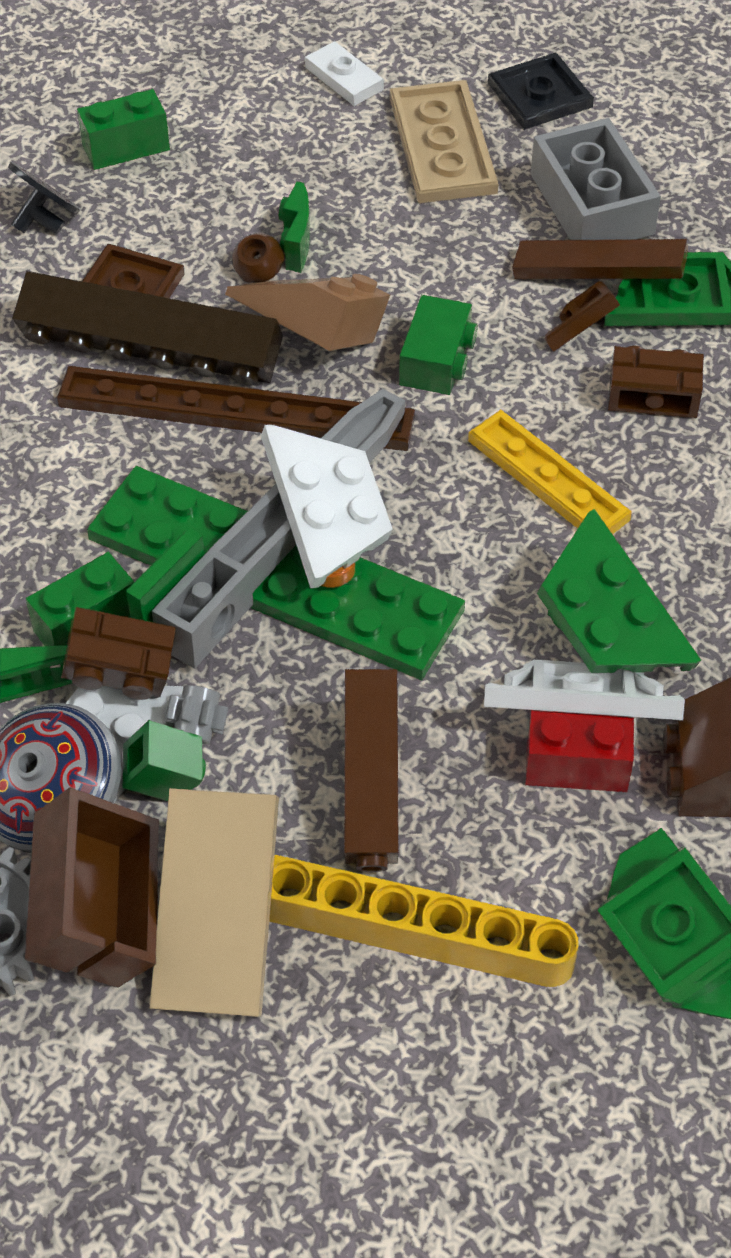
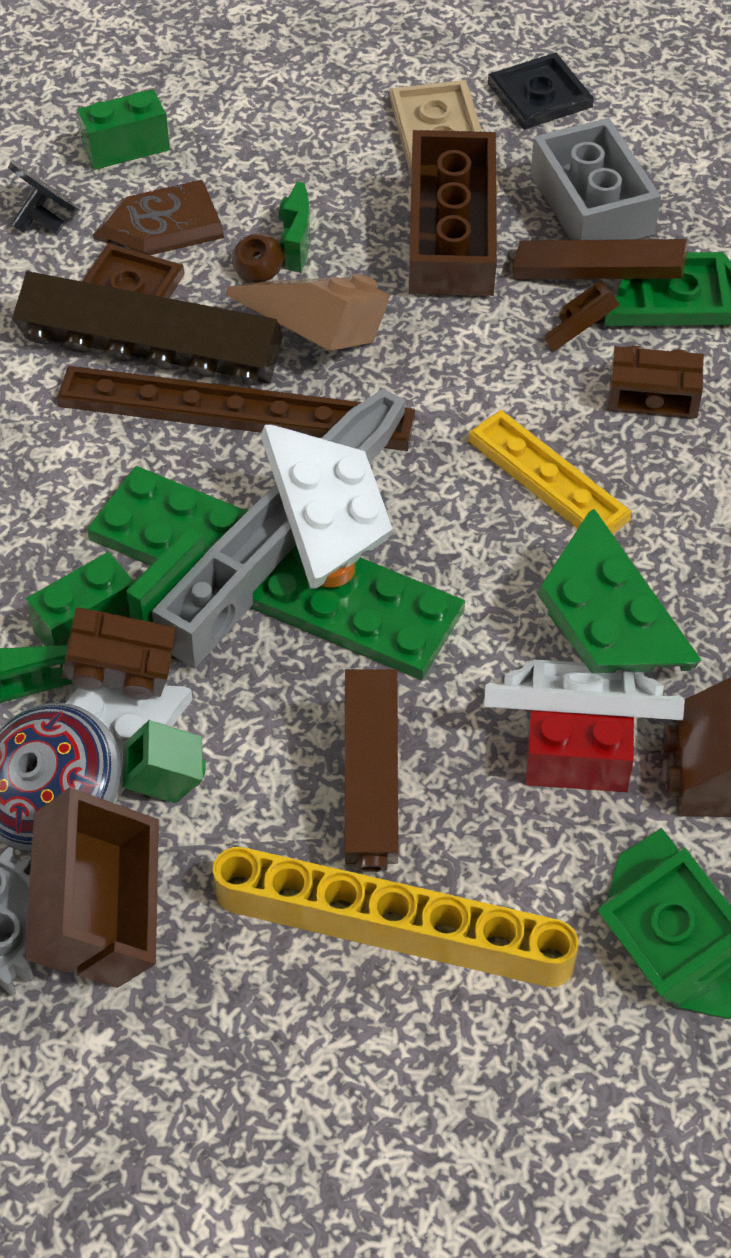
(163, 219): none -> reddish brown tile
(197, 712): light grey gear -> none
(215, 902): tan tile -> none
(344, 73): white plate -> none
(437, 344): green brick -> none
(453, 213): none -> reddish brown brick

